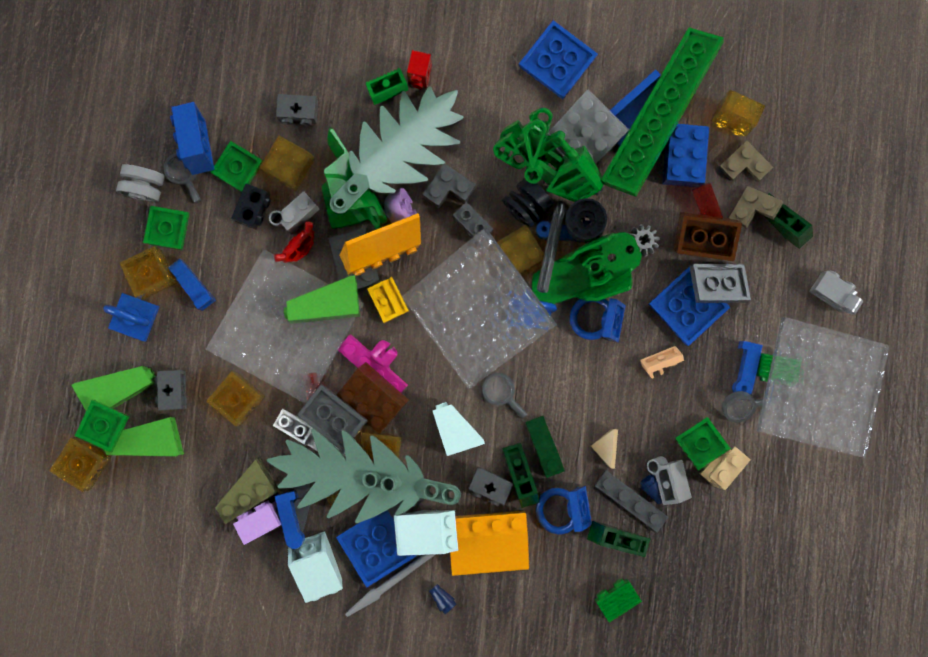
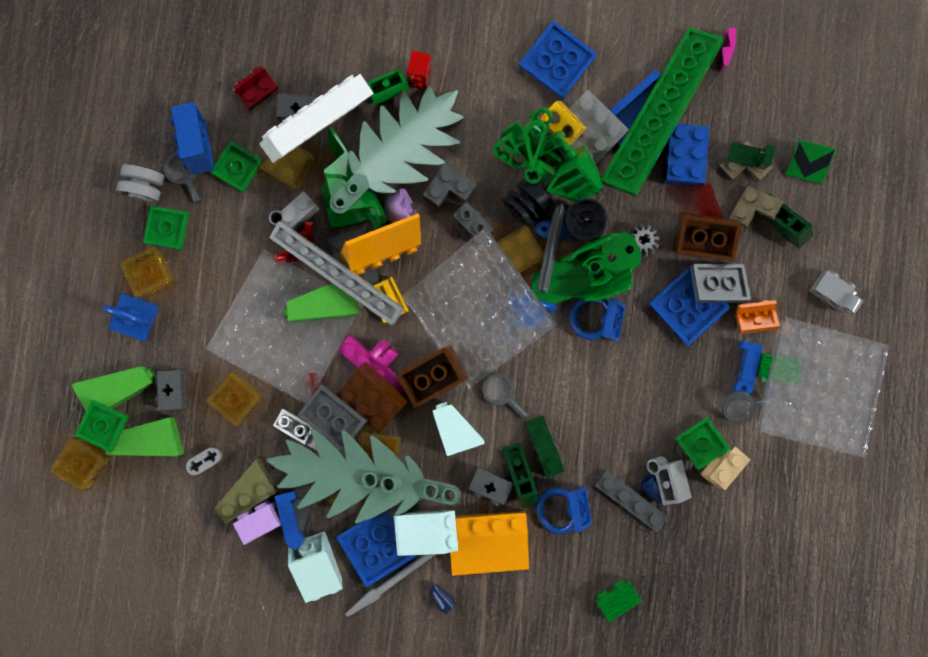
(192, 285): blue leg -> none
(206, 464): none -> light grey beam
(246, 205): black brick -> none
(255, 87): none -> dark red bracket
(315, 117): none -> white brick
(336, 273): none -> light grey plate
(432, 376): none -> reddish brown brick
(566, 119): none -> yellow brick
(606, 447): tan slope -> none
(618, 539): dark green slope -> none
(660, 360): light nougat plate -> none
(726, 52): none -> dark pink slope
(738, 113): clear yellow brick -> none
(751, 155): none -> dark green bracket
(757, 317): none -> orange bracket
(810, 161): none -> green piece

